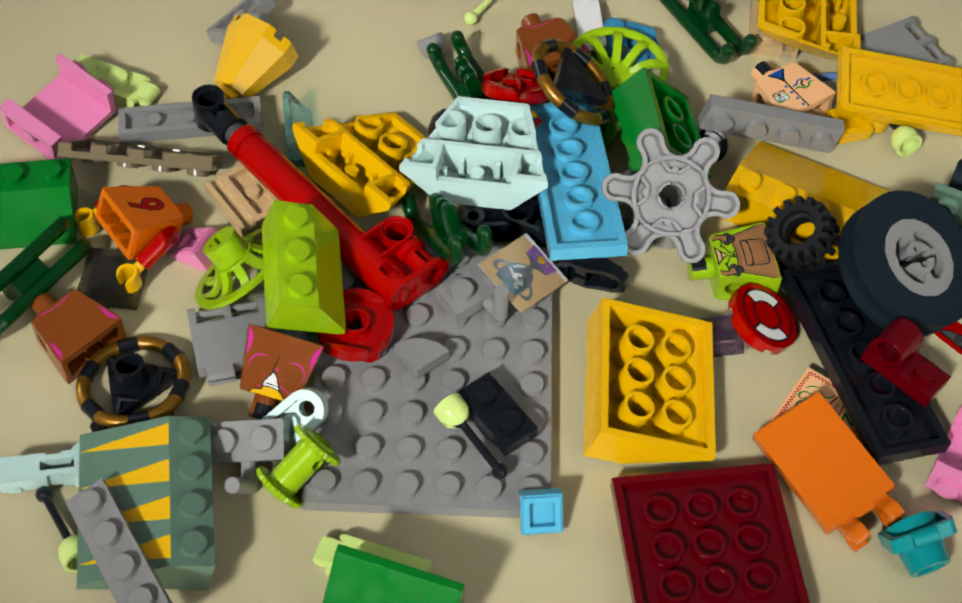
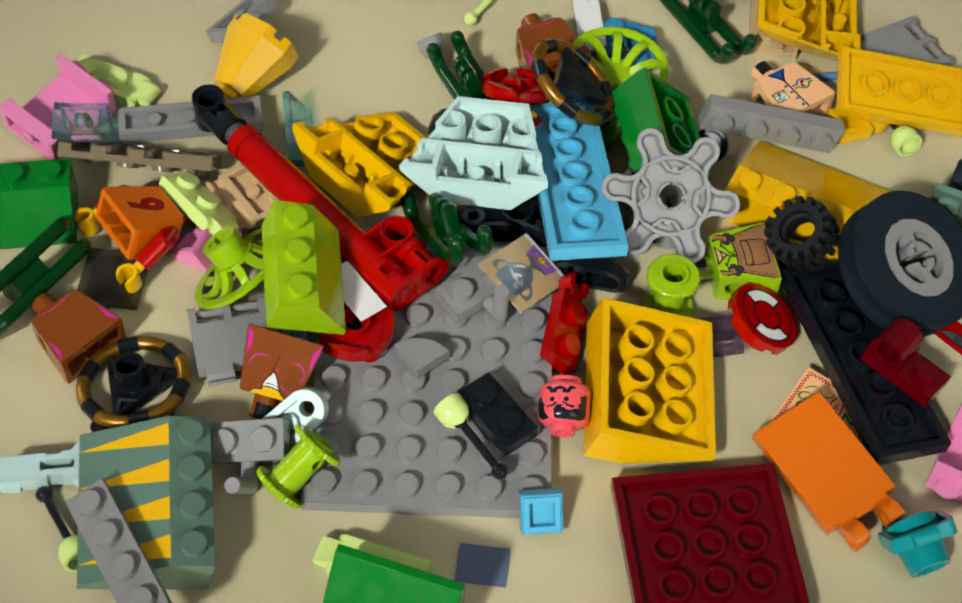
(83, 122): none -> clear light blue slope
(197, 202): none -> yellowish green hinge
(358, 294): none -> white sticker
(482, 565): none -> sand blue sticker
(564, 405): none -> coral head
(565, 325): none -> red plate
(668, 290): none -> lime hose

